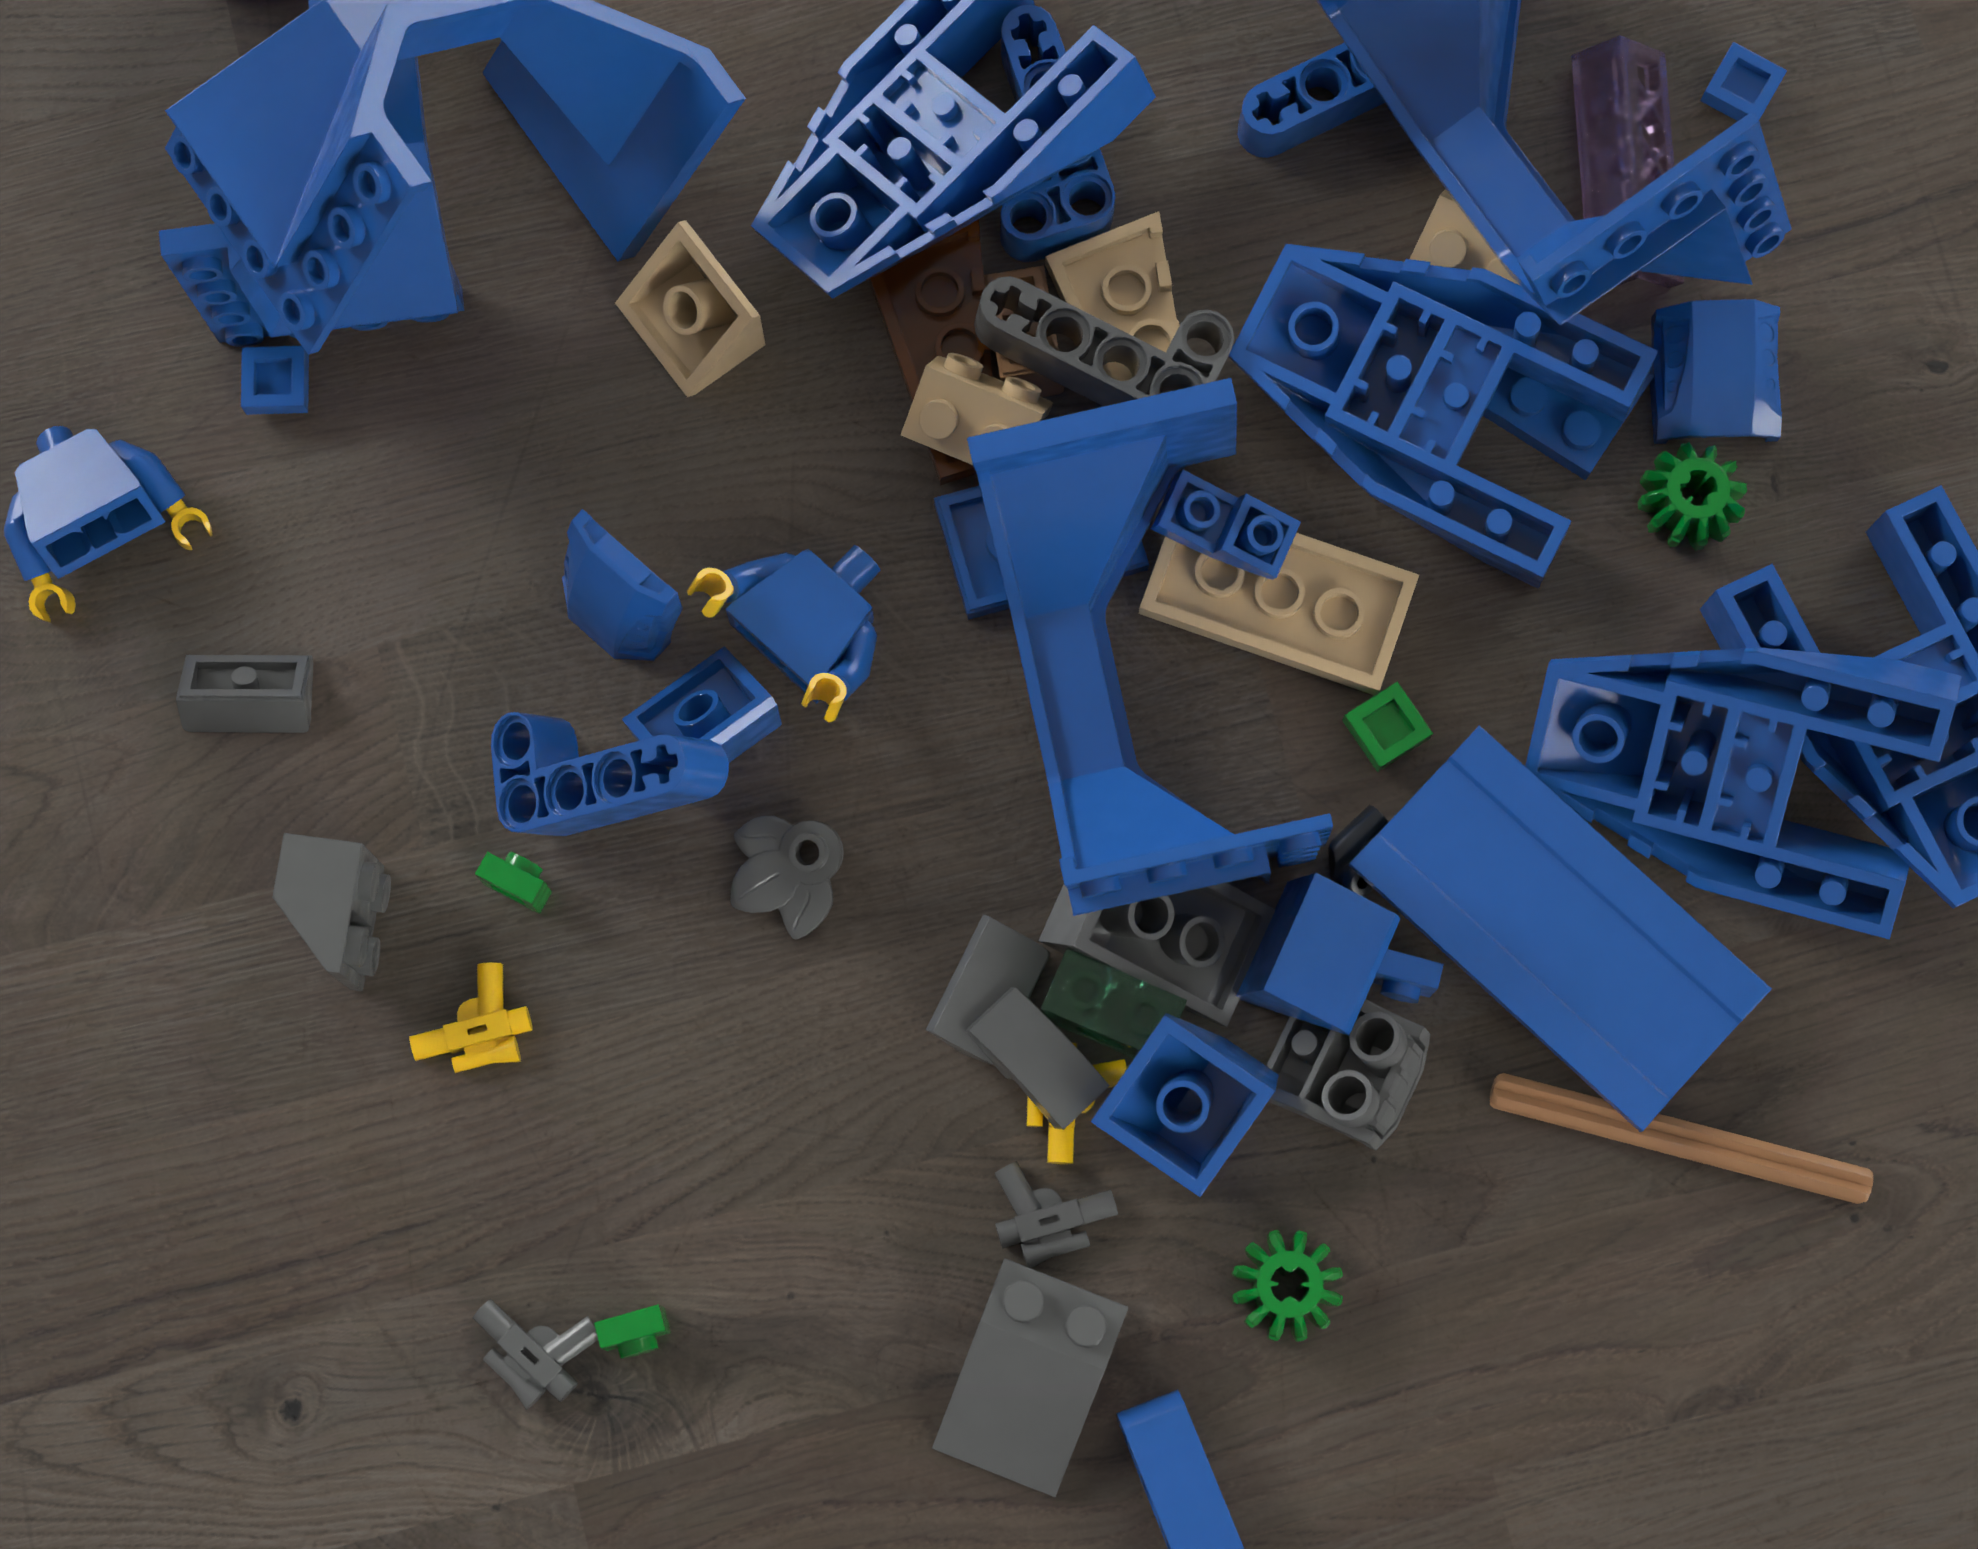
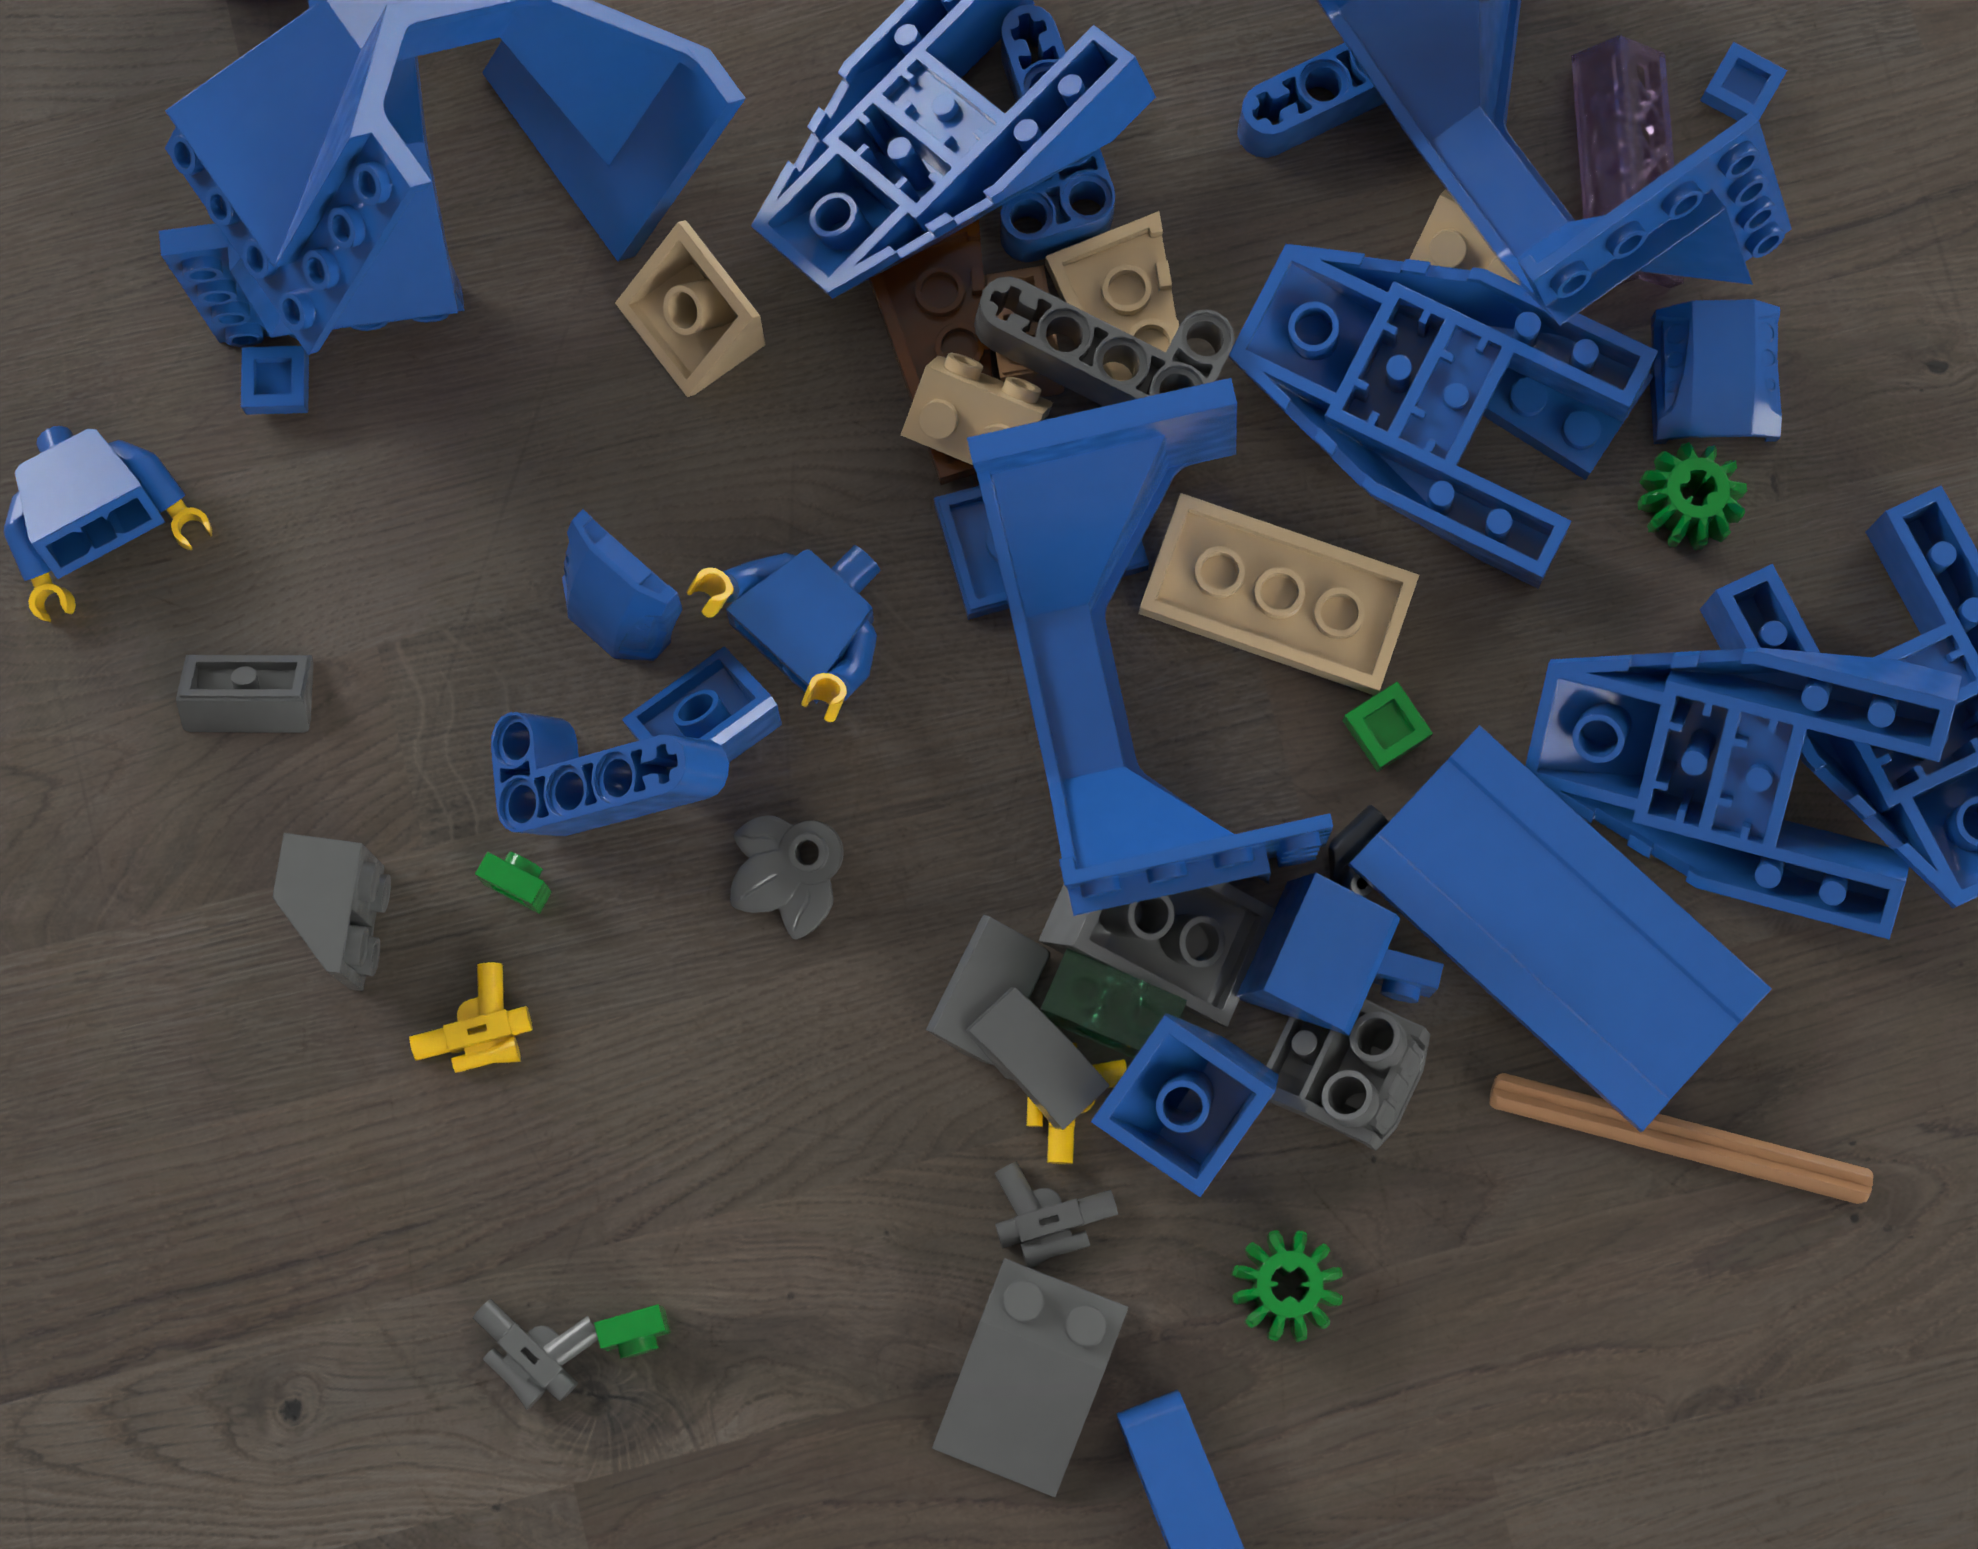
(1226, 526): blue slope -> none

